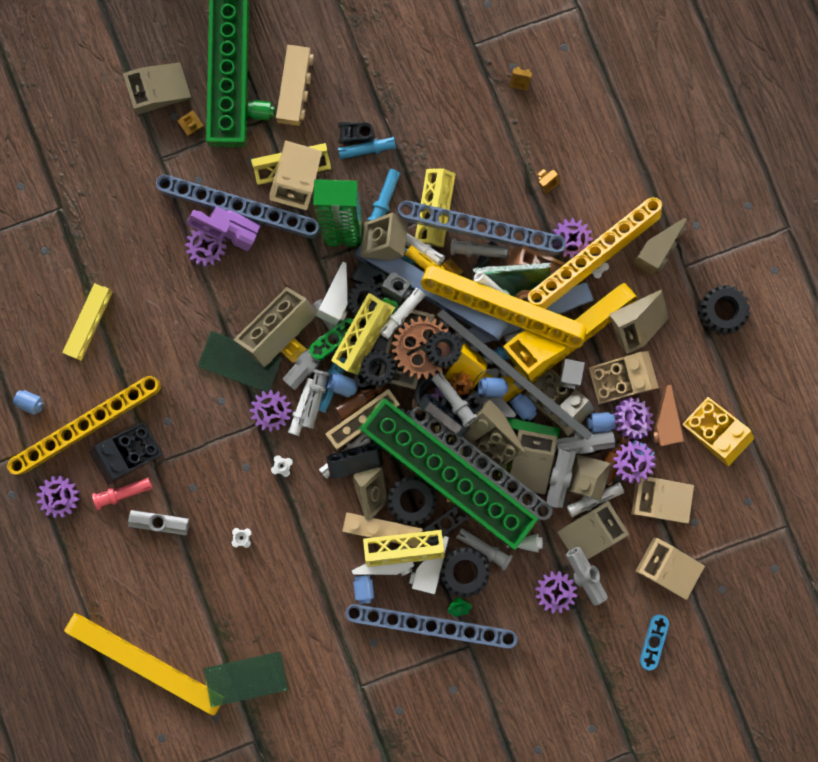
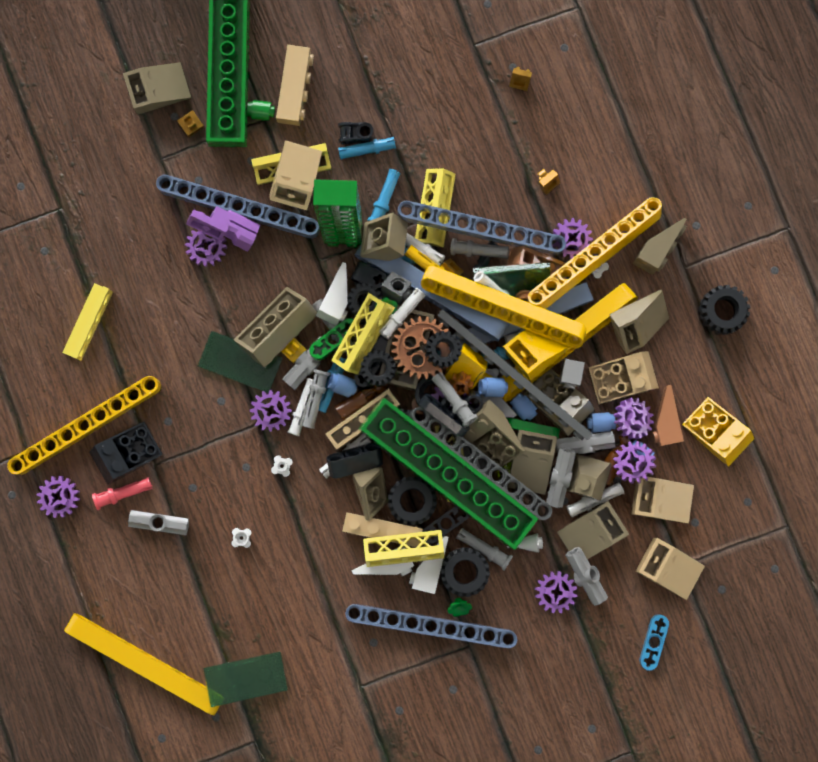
(28, 402): medium blue brick -> none
(363, 589): medium blue brick -> none

